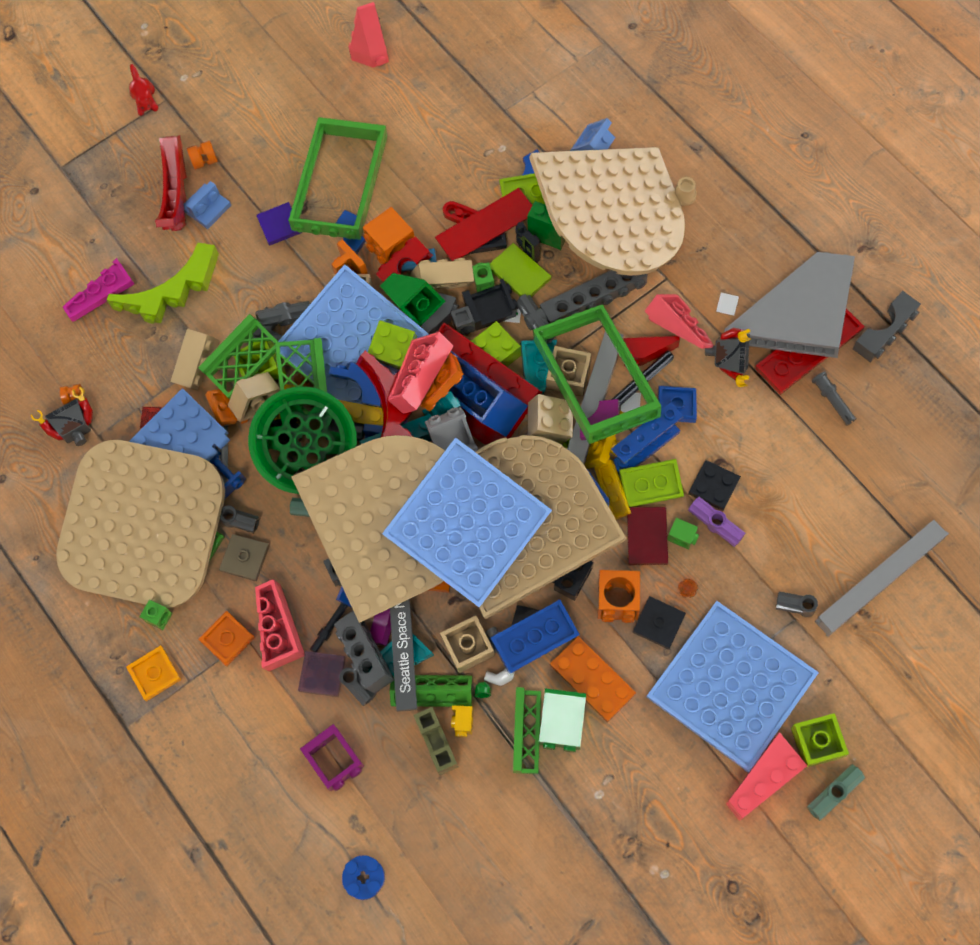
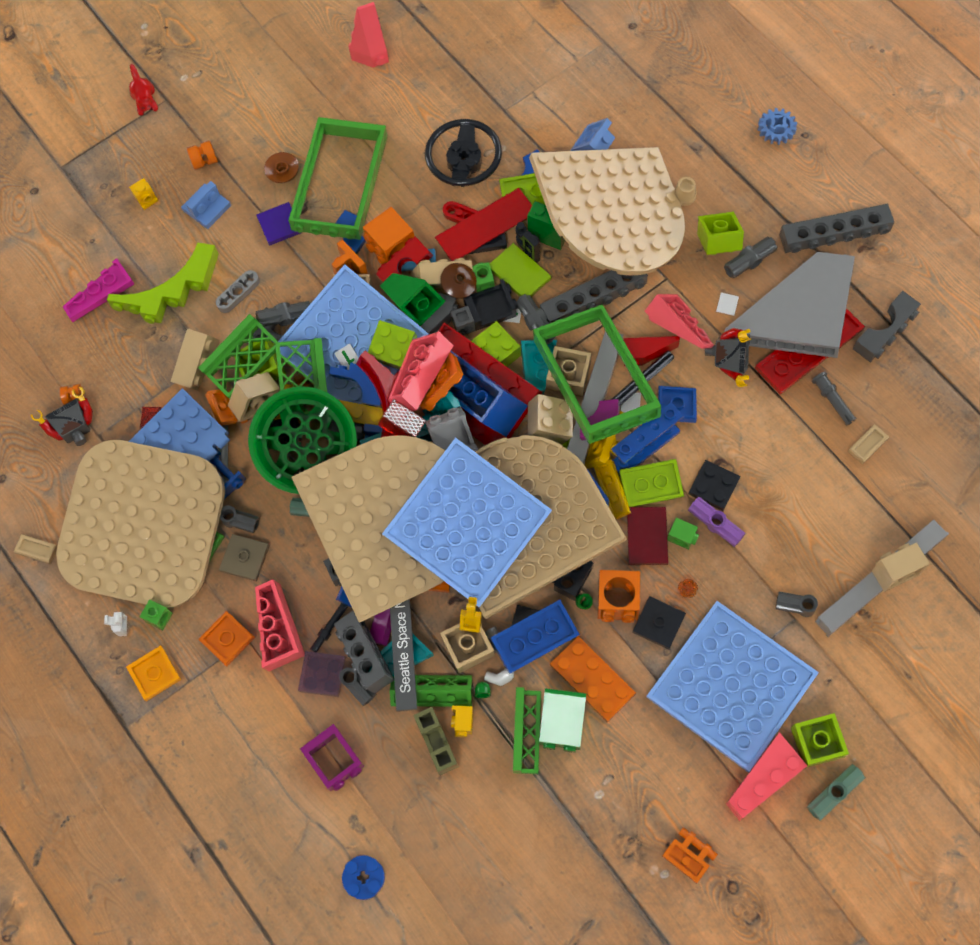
(35, 549): none -> tan tile
(118, 623): none -> white plate
(143, 194): none -> yellow brick
(174, 172): red arch -> none
(224, 297): none -> light grey beam
(278, 162): none -> dark orange dish
(346, 356): none -> white sticker
(401, 420): none -> clear red panel
(453, 286): none -> reddish brown dish
(466, 149): none -> black piece
(470, 619): none -> yellow plate
(586, 603): none -> green hinge
(686, 860): none -> orange plate
(720, 233): none -> lime brick
(750, 257): none -> dark grey piece
(777, 126): none -> medium blue gear
(861, 218): none -> dark grey brick
(868, 444): none -> tan tile
(900, 566): none -> tan brick

